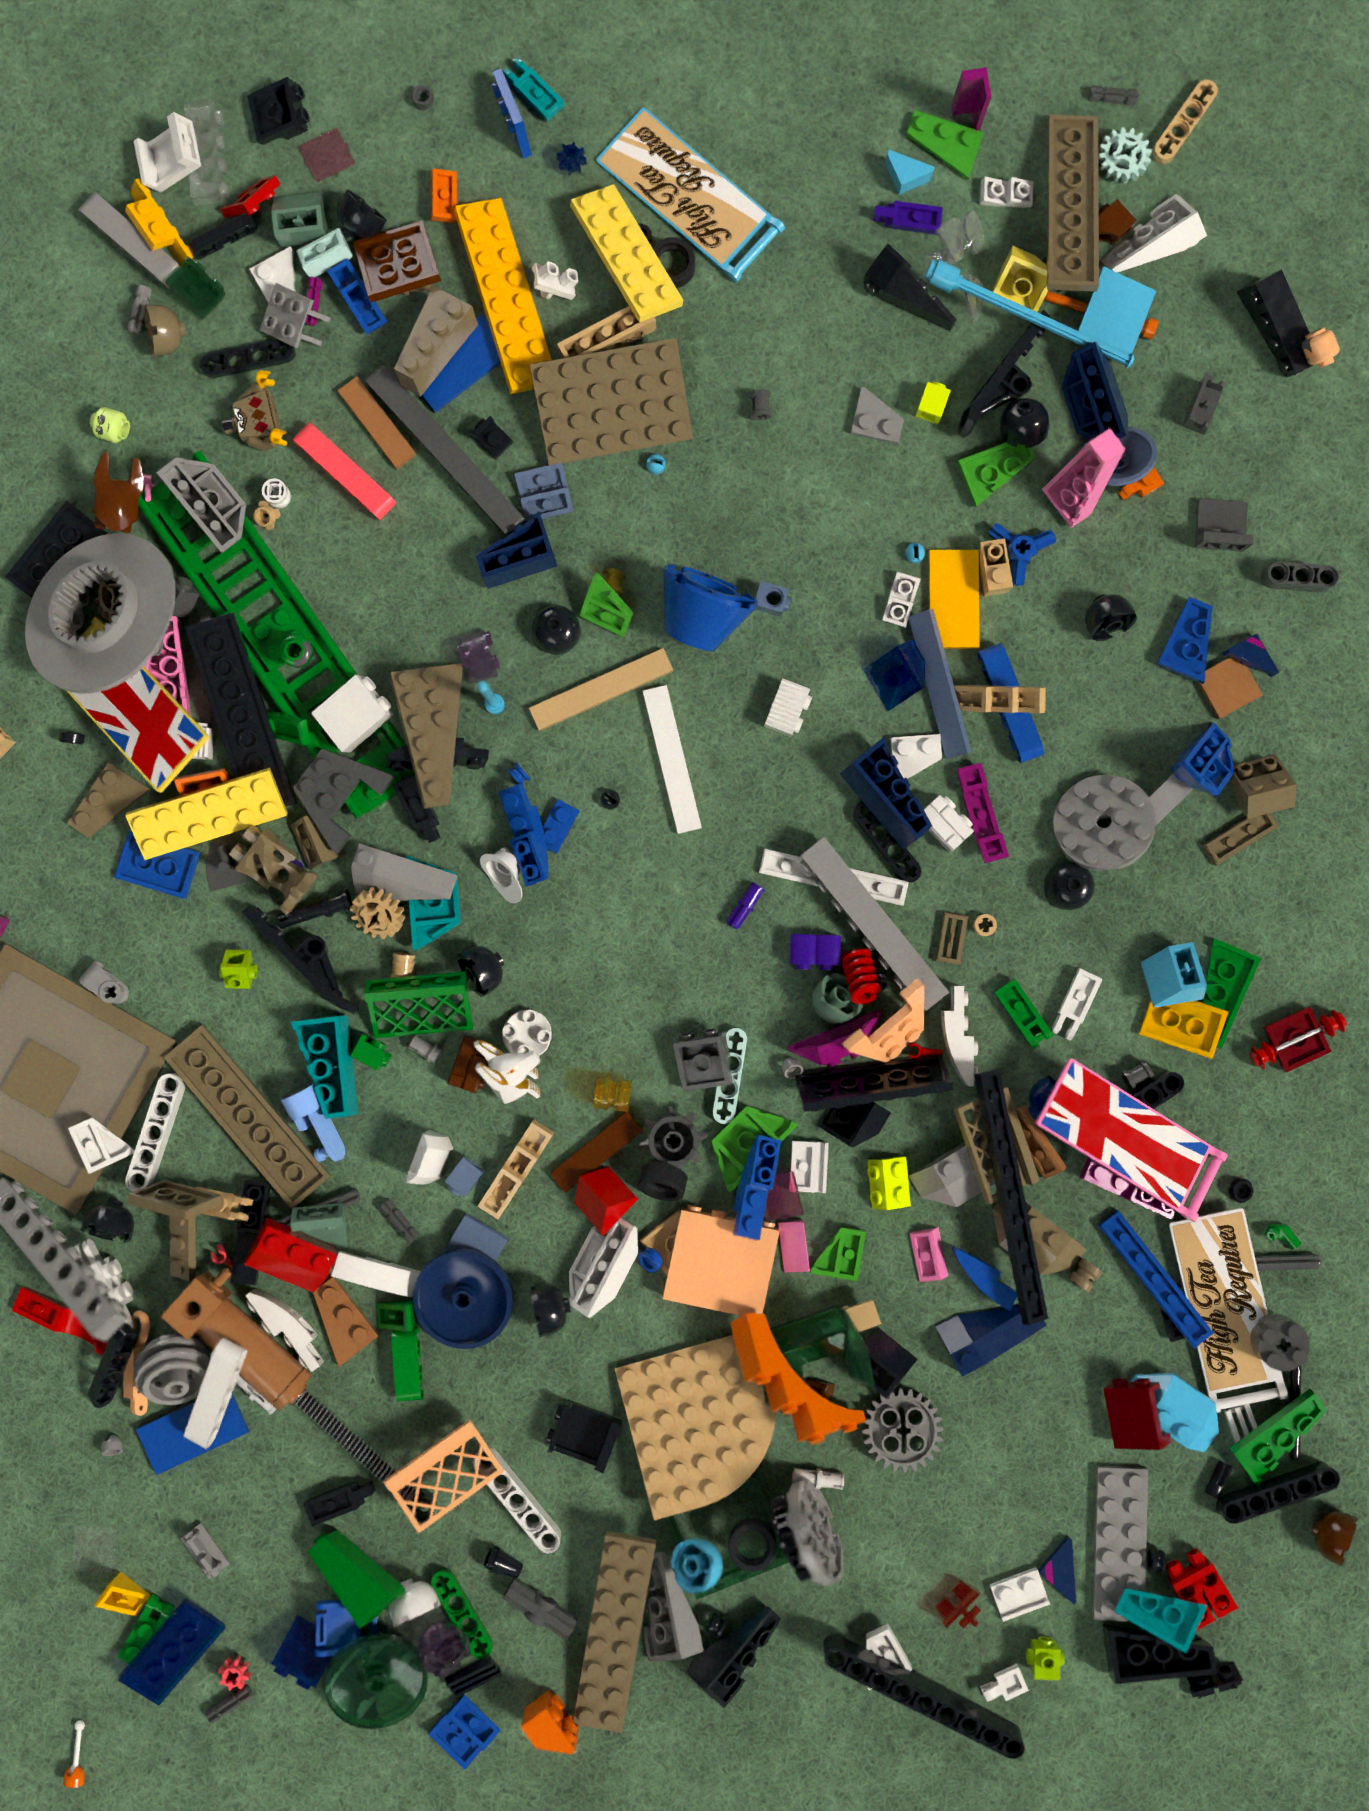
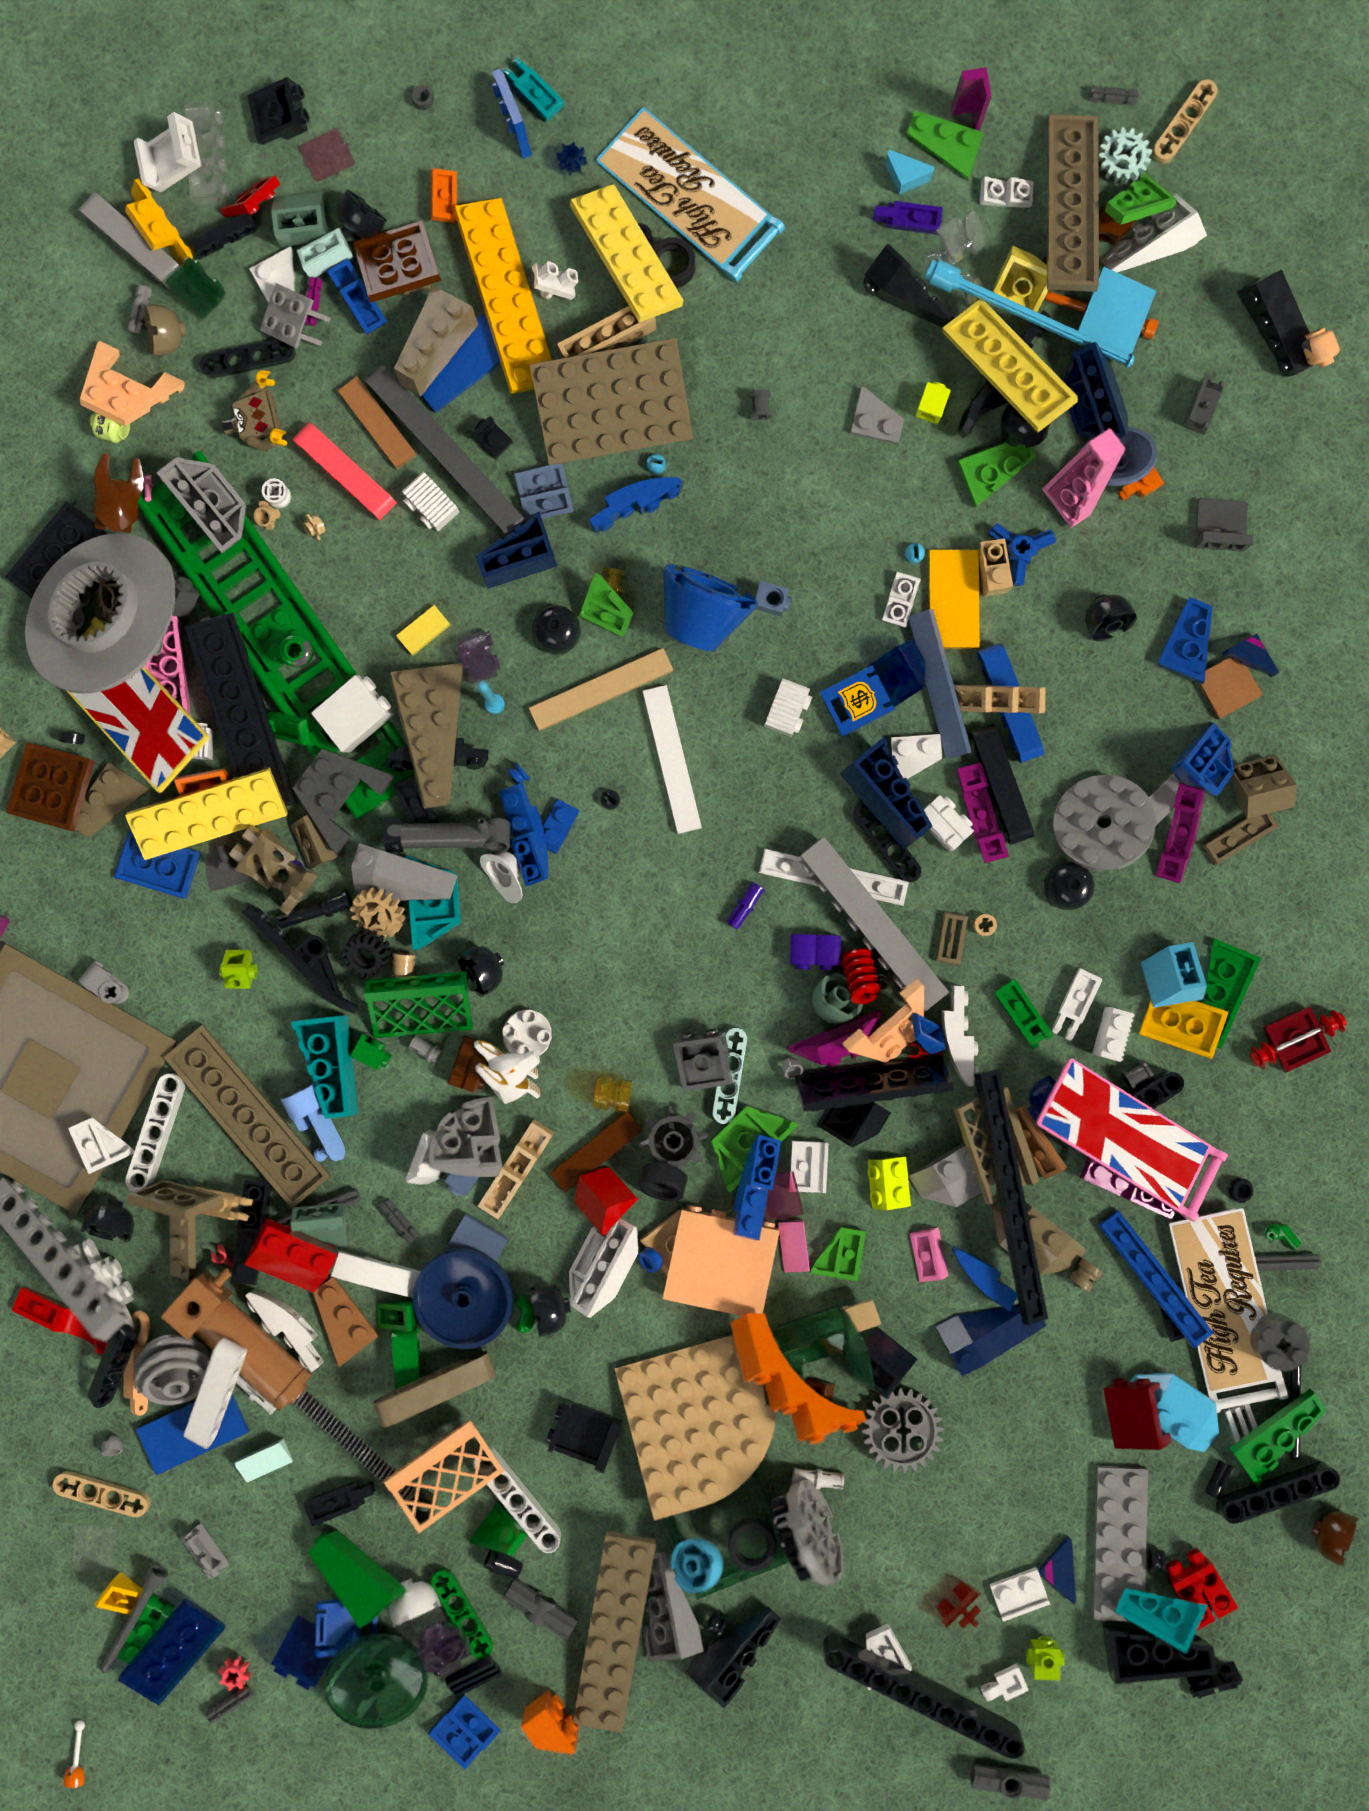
(50, 786): none -> reddish brown plate
(101, 1496): none -> tan beam
(118, 395): none -> light nougat wing
(154, 1578): none -> dark grey piece
(264, 1460): none -> light aqua slope
(314, 526): none -> tan plate
(361, 963): none -> black tyre
(423, 630): none -> light yellow tile
(430, 502): none -> white brick
(434, 1389): none -> dark tan beam
(468, 1141): none -> light grey brick
(485, 834): none -> dark grey piece
(499, 1531): none -> green wing
(527, 1317): none -> green arm
(643, 495): none -> blue slope
(861, 698): none -> blue container
(928, 1034): none -> blue slope
(1003, 784): none -> black beam
(1010, 365): none -> light yellow plate
(1025, 1784): none -> dark grey piece
(1113, 1034): none -> white brick
(1140, 201): none -> bright green wing
(1182, 833): none -> magenta slope
(1310, 574): dark grey beam -> none

